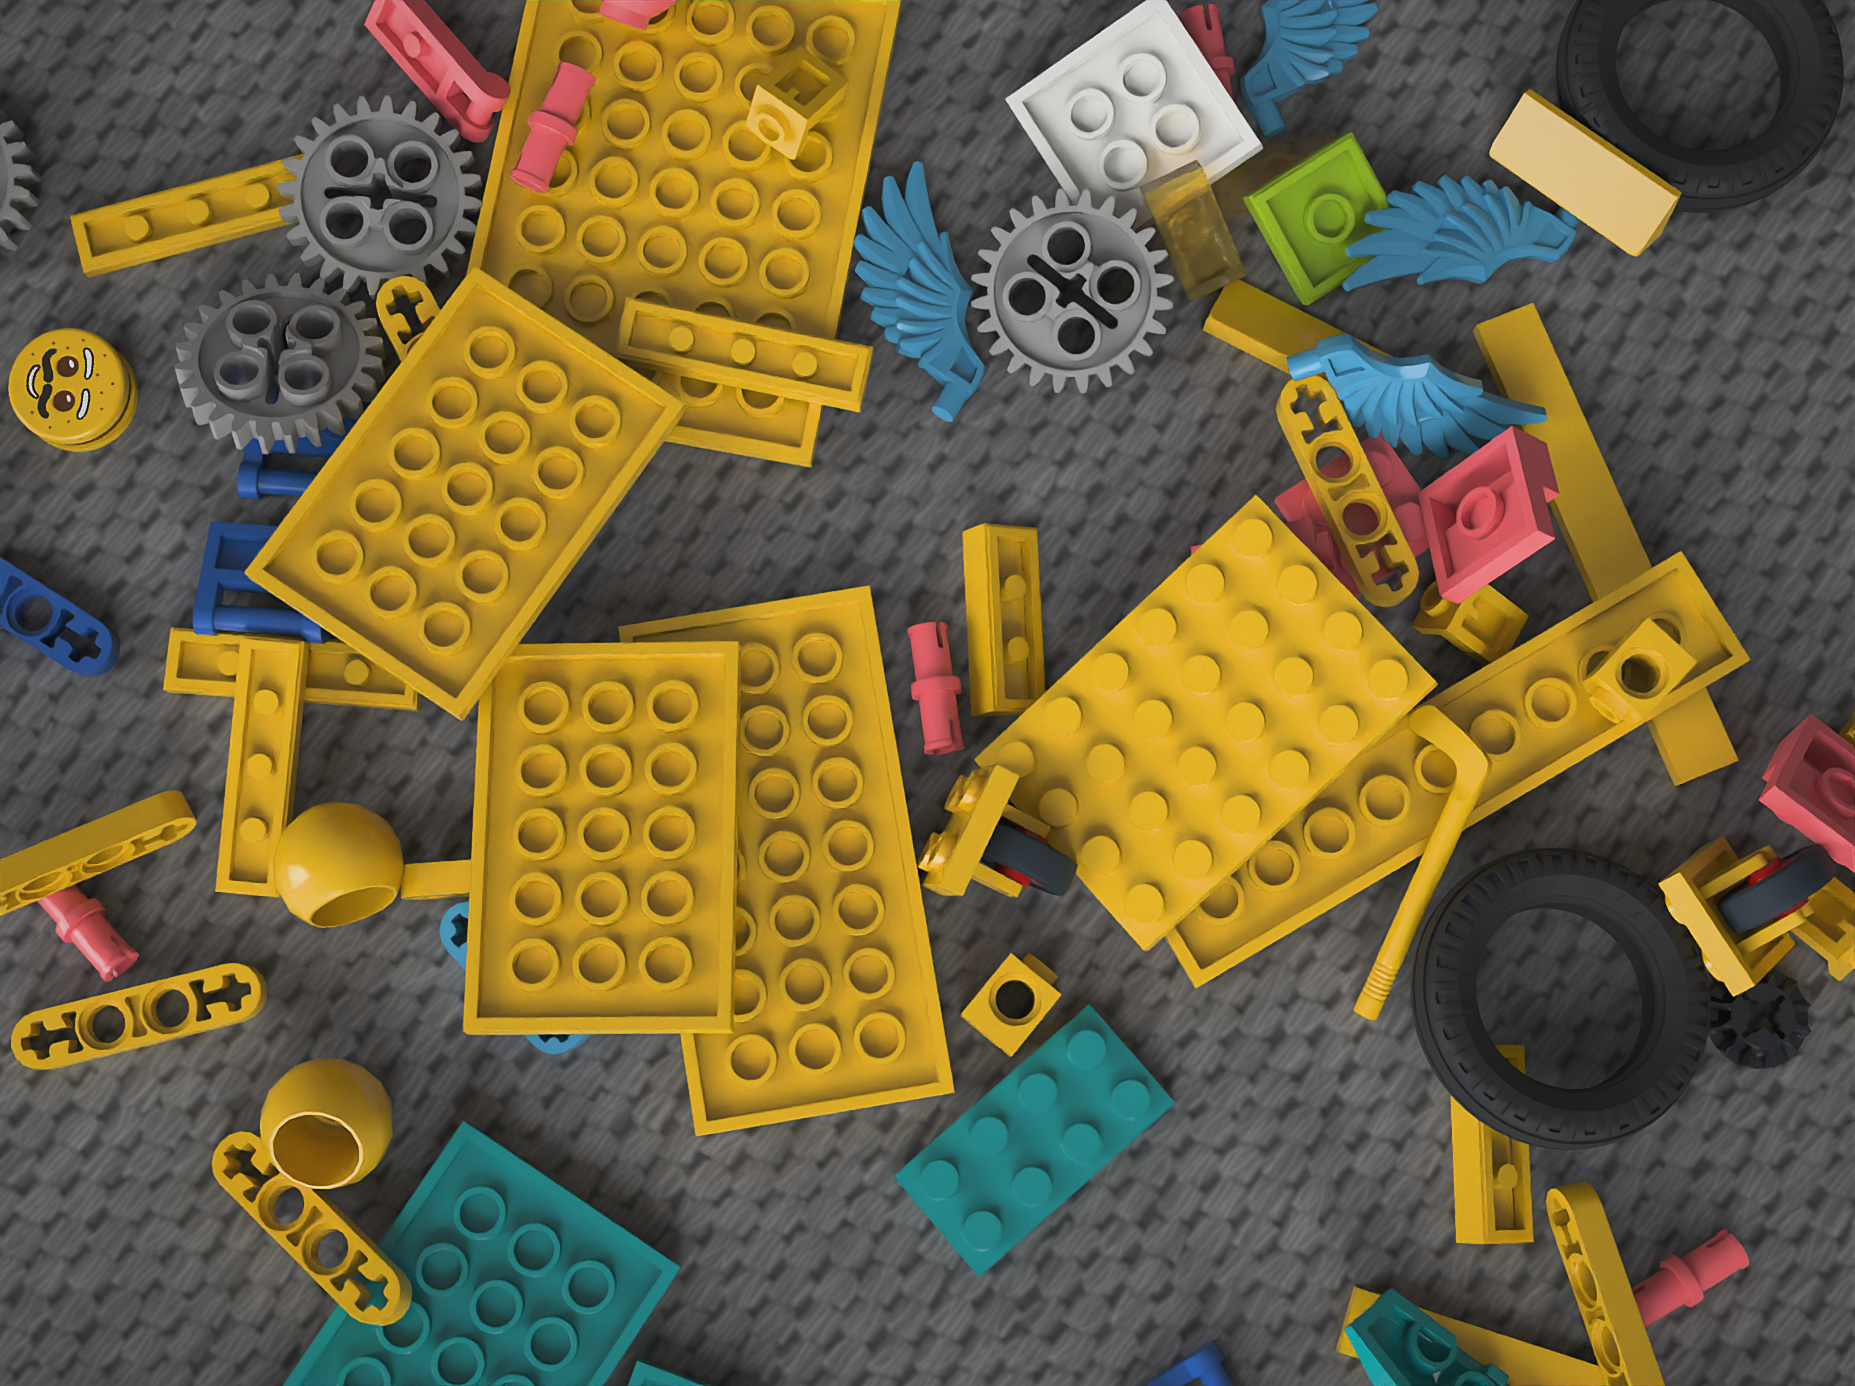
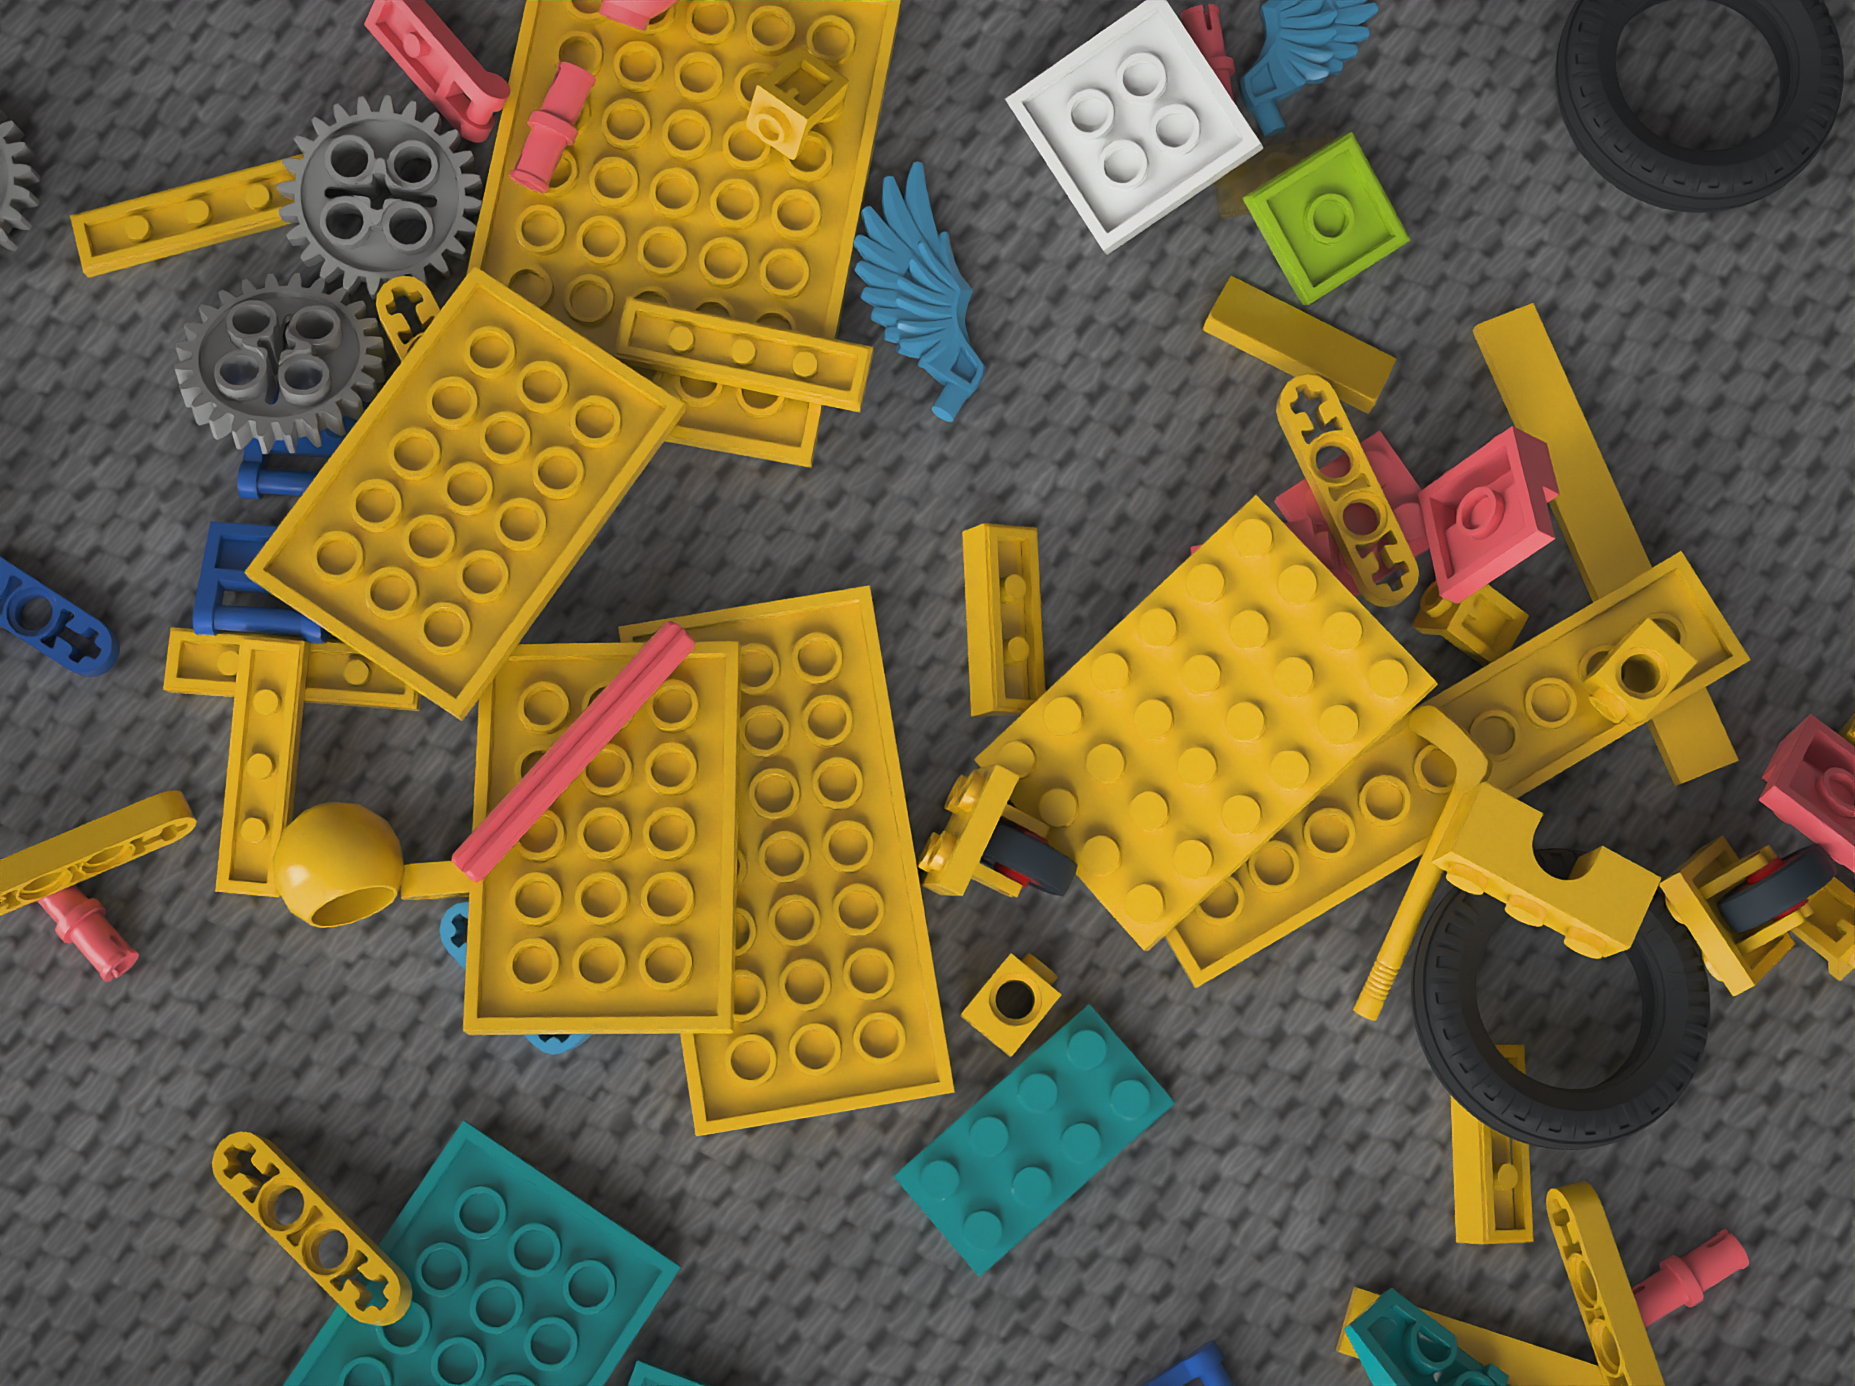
(73, 389): yellow head -> none
(140, 1016): yellow beam -> none
(326, 1123): yellow helmet -> none
(573, 751): none -> coral axle
(935, 688): coral pin -> none
(1108, 246): light grey gear -> none
(1193, 230): clear yellow plate -> none
(1411, 397): dark azure animal -> none
(1456, 234): dark azure animal -> none
(1492, 853): none -> yellow arch
(1584, 174): yellow slope -> none
(1759, 1047): black gear -> none

